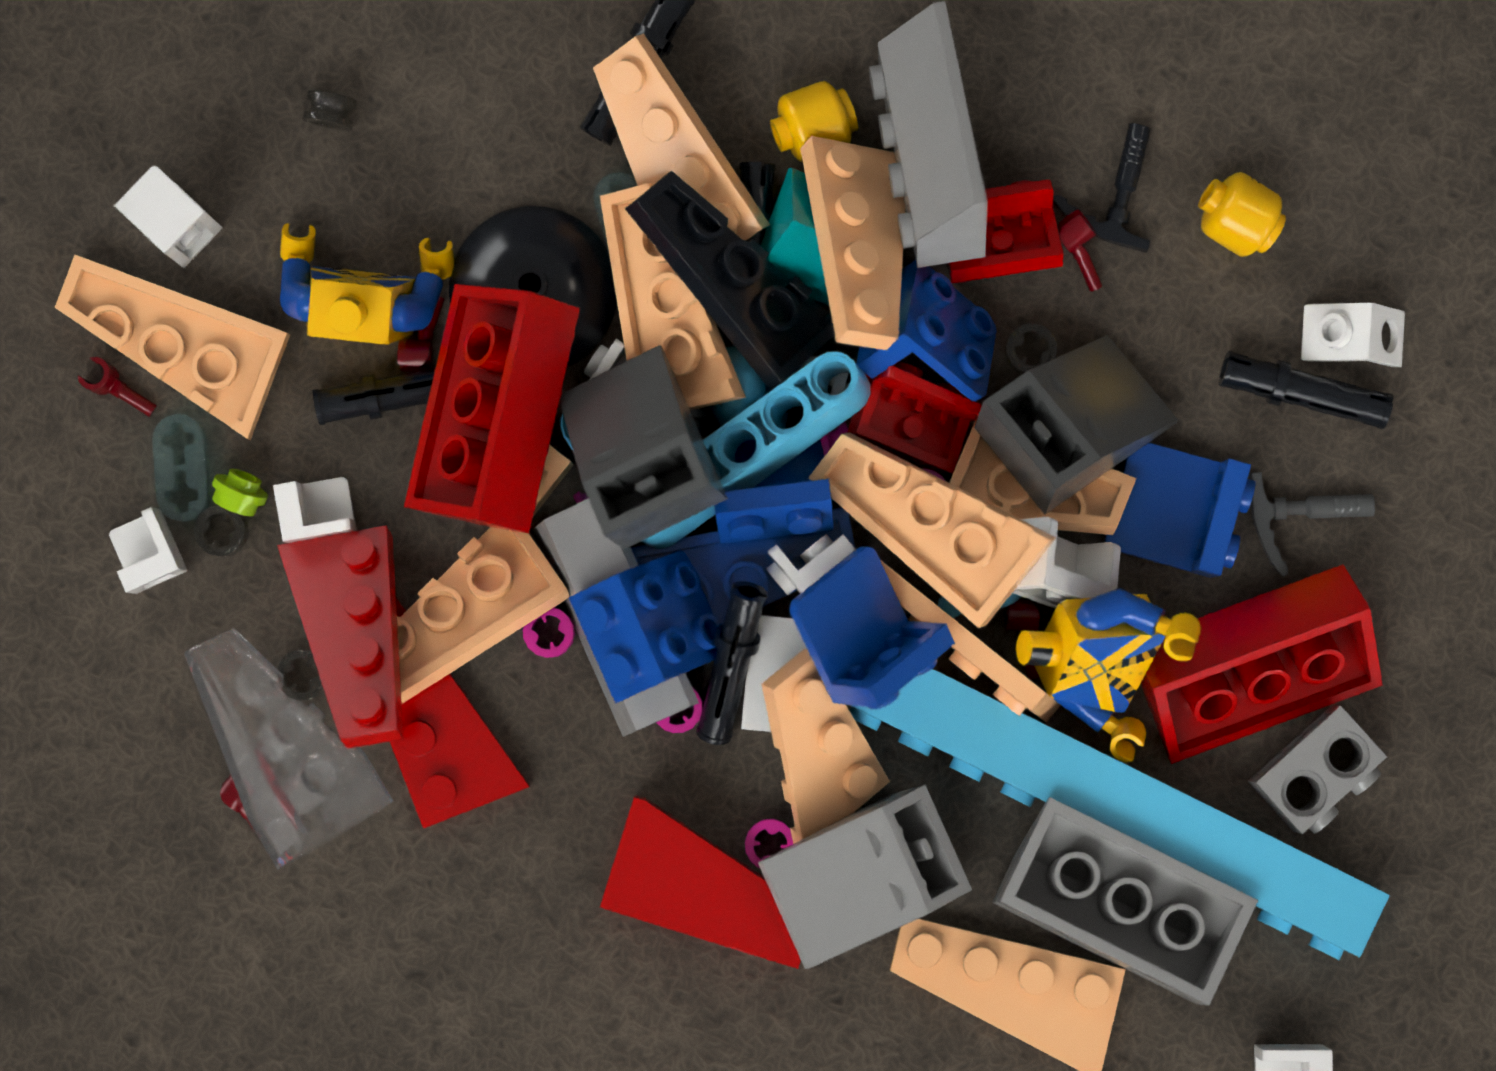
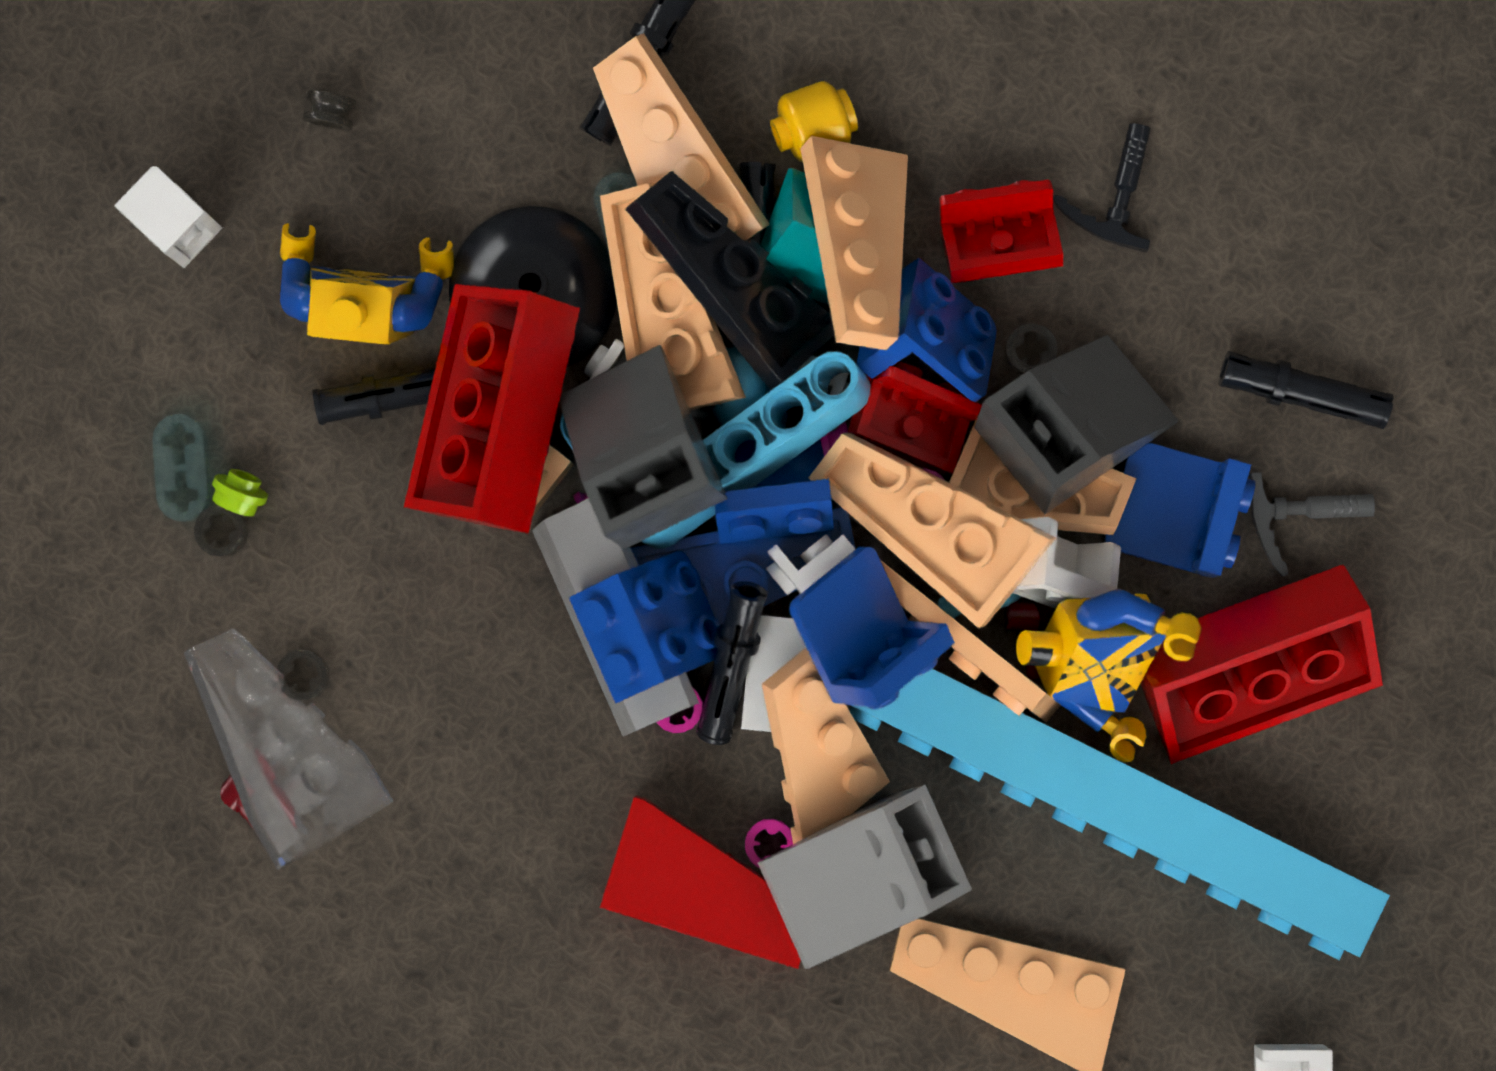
(111, 384): dark red hand -> none
(146, 552): white panel -> none
(190, 345): light nougat wing -> none
(314, 509): white panel -> none
(350, 621): red wing -> none
(417, 354): dark red hand -> none
(450, 753): red wing -> none
(475, 604): light nougat wing -> none
(565, 626): dark pink bush -> none
(931, 141): light grey slope -> none
(1074, 232): dark red hand -> none
(1125, 902): light grey slope -> none
(1241, 214): yellow head -> none
(1309, 757): light grey brick -> none
(1352, 333): white bracket -> none

